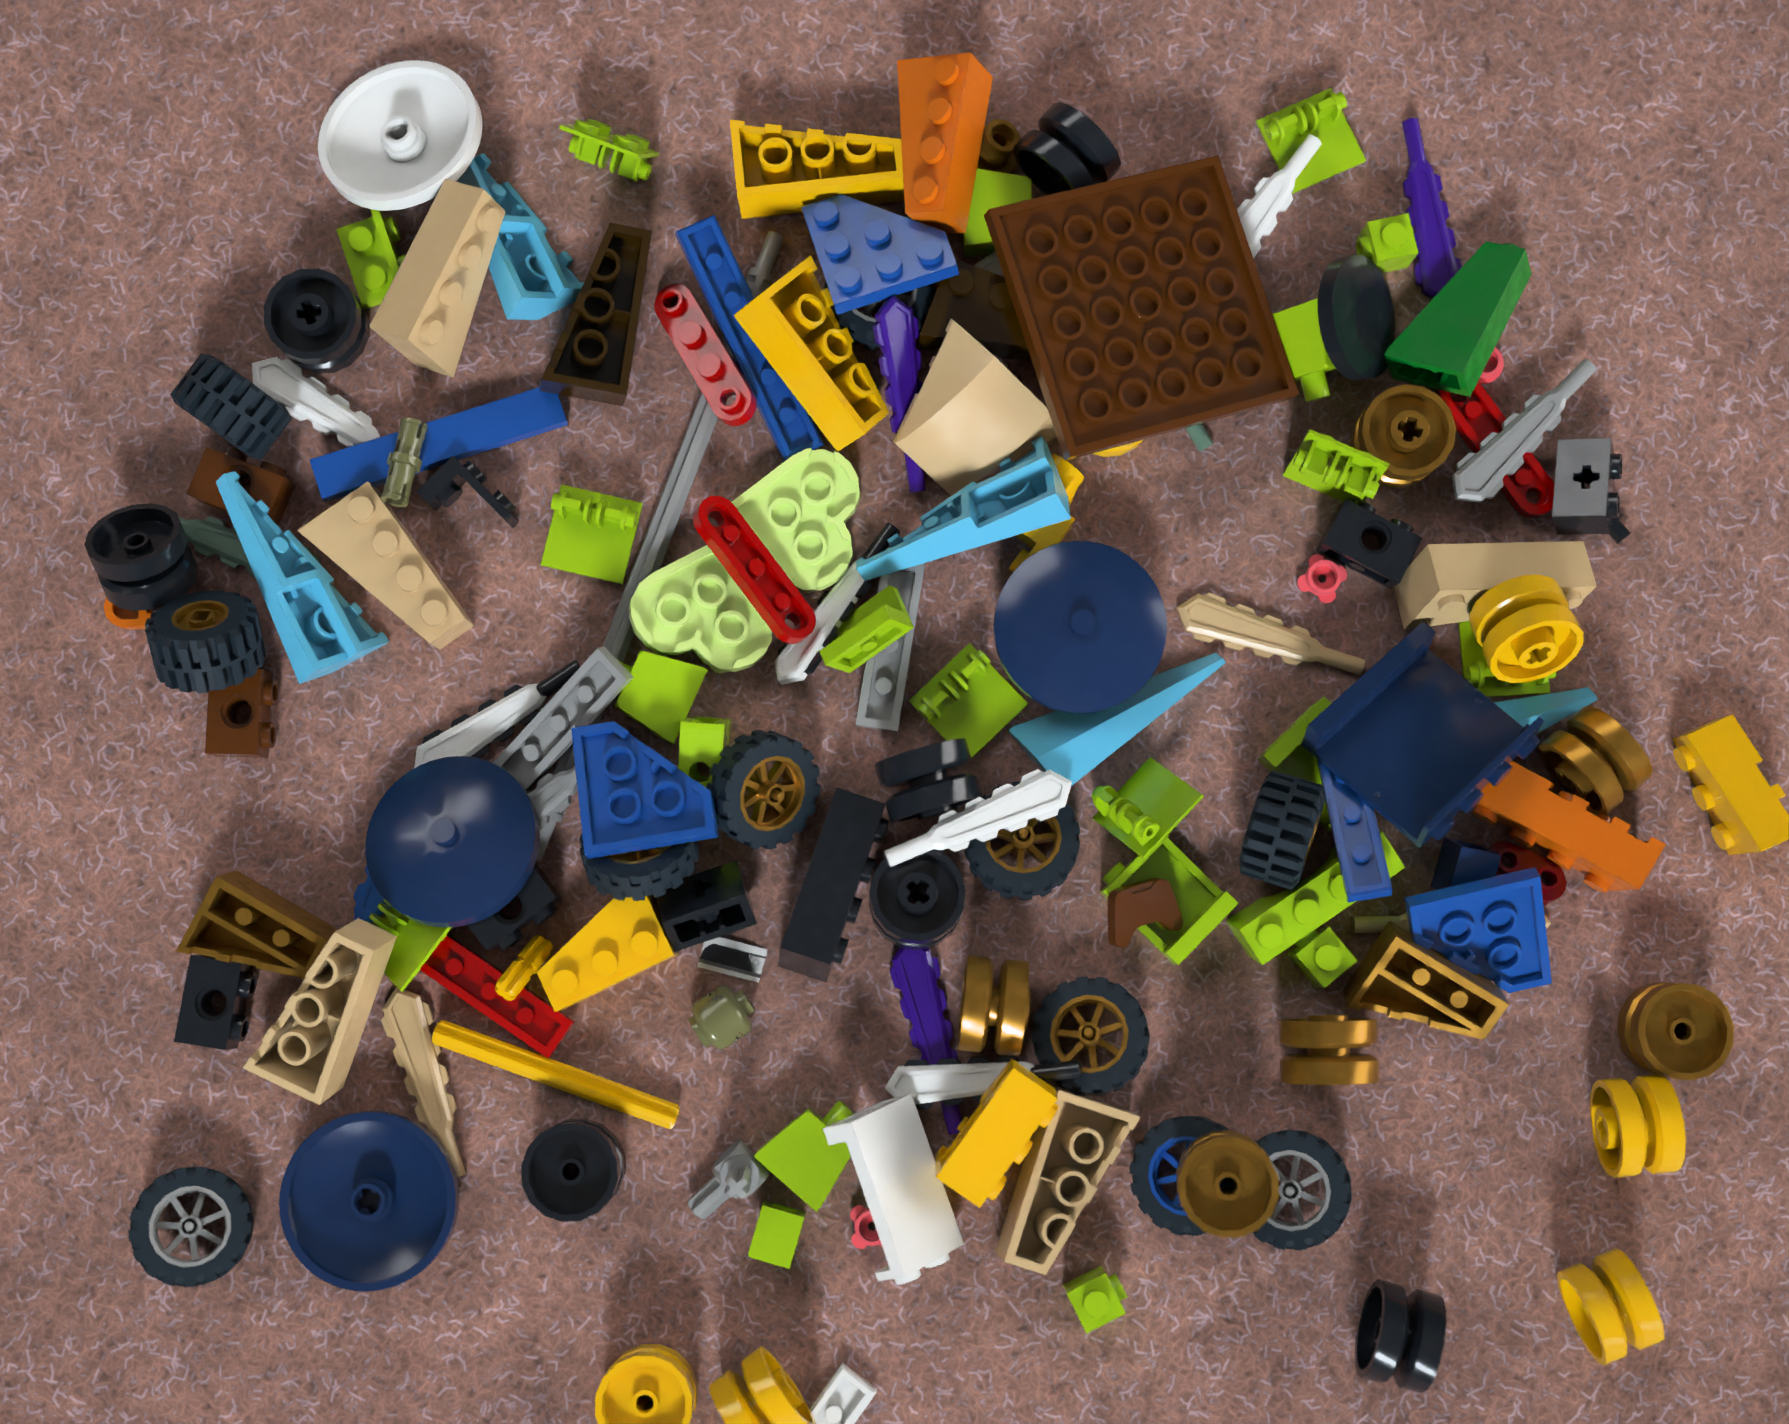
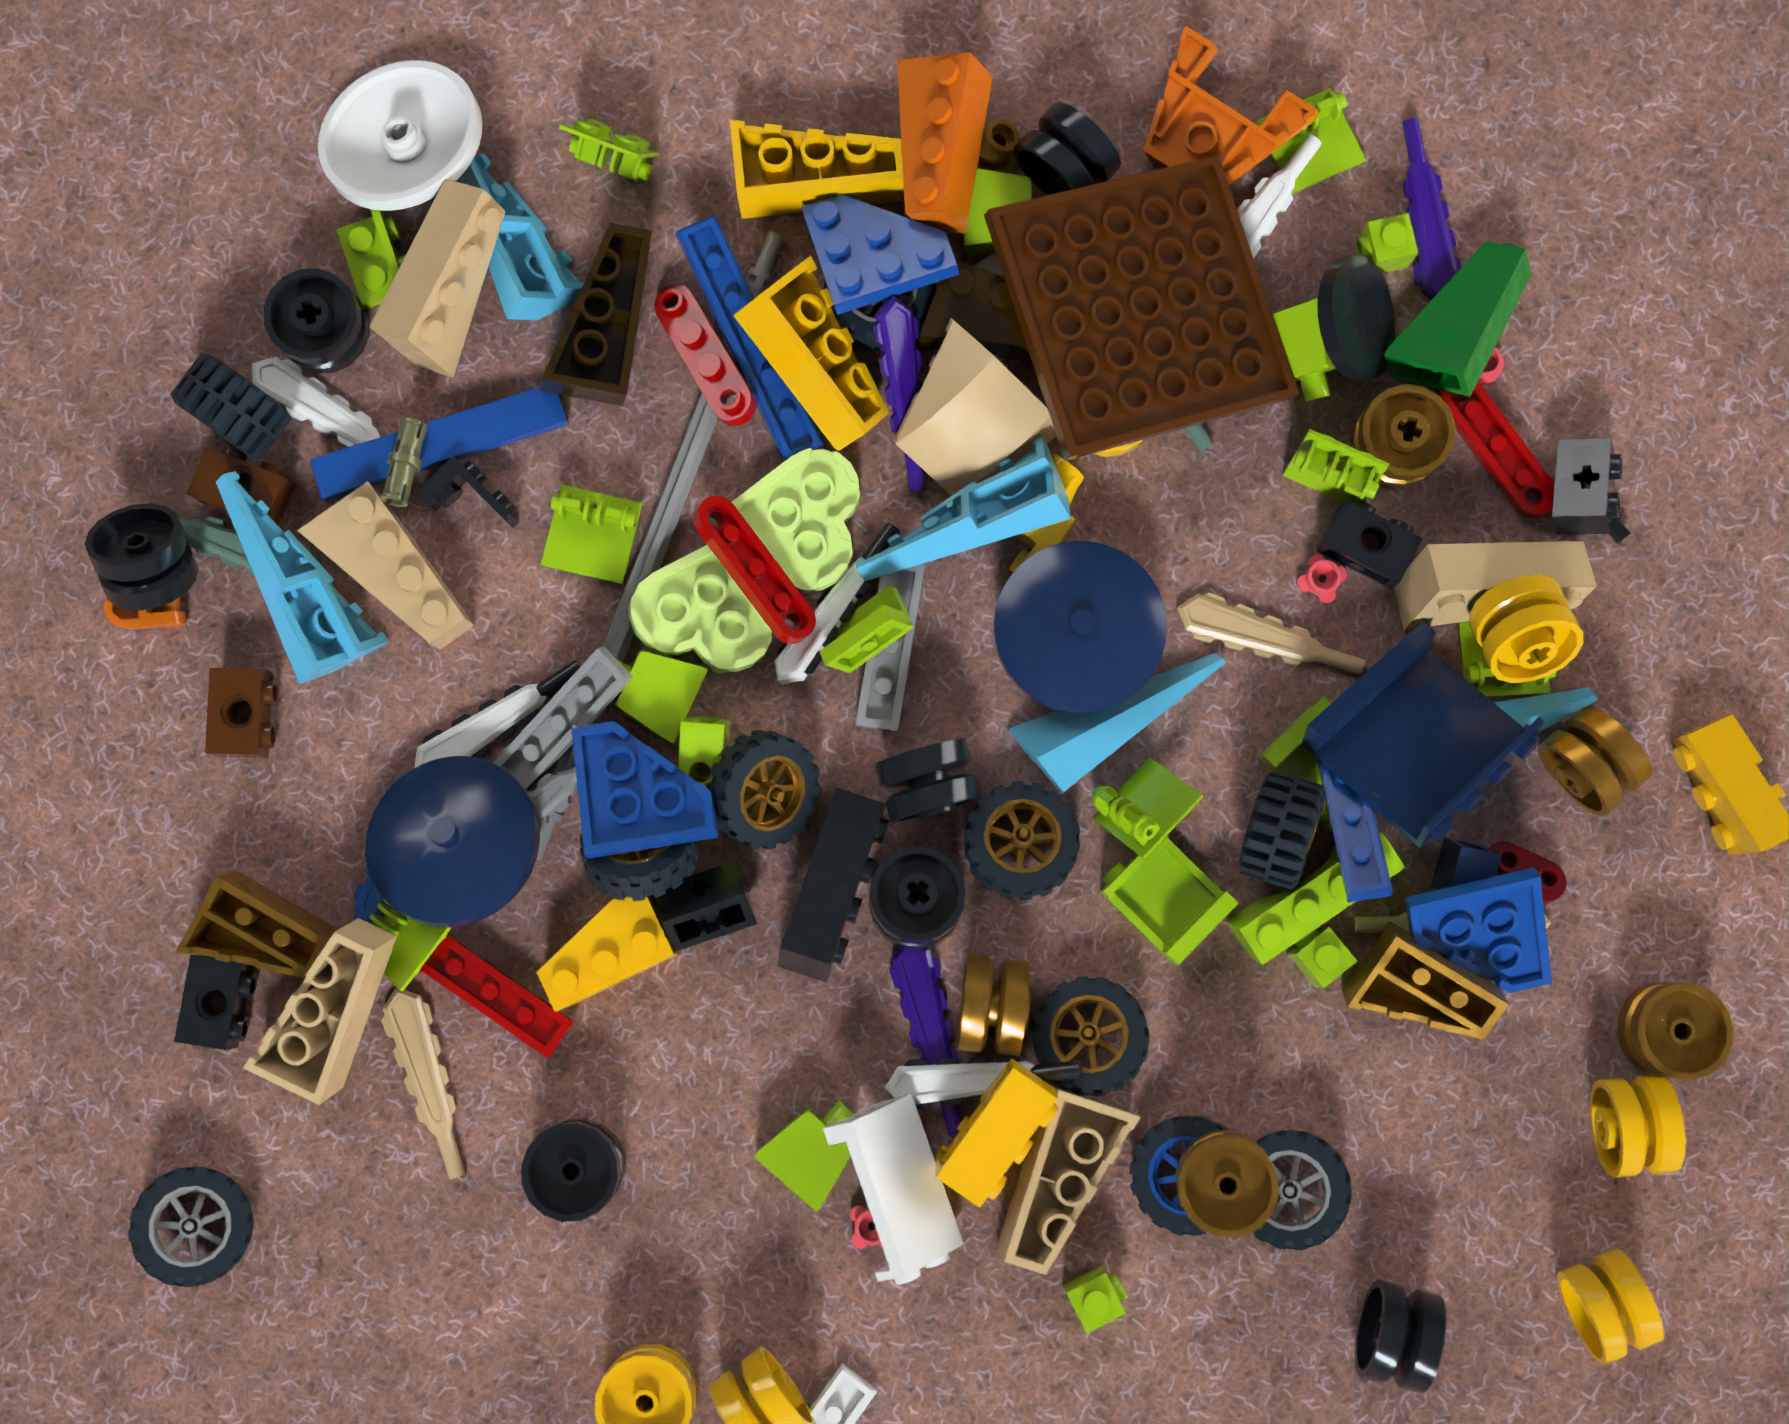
(205, 641): black wheel -> none
(369, 1200): dark blue dish -> none
(520, 970): yellow piece -> none
(538, 905): black brick -> none
(555, 1074): yellow axle -> none
(721, 1017): olive head -> none
(733, 958): sticker -> none
(735, 1176): light grey axle -> none
(776, 1234): lime panel -> none
(968, 700): lime hinge -> none
(1010, 807): white sword -> none
(1140, 905): reddish brown piece -> none
(1198, 126): none -> orange wing
(1328, 1046): pearl gold wheel -> none
(1502, 453): light grey sword -> none
(1568, 831): orange wedge -> none

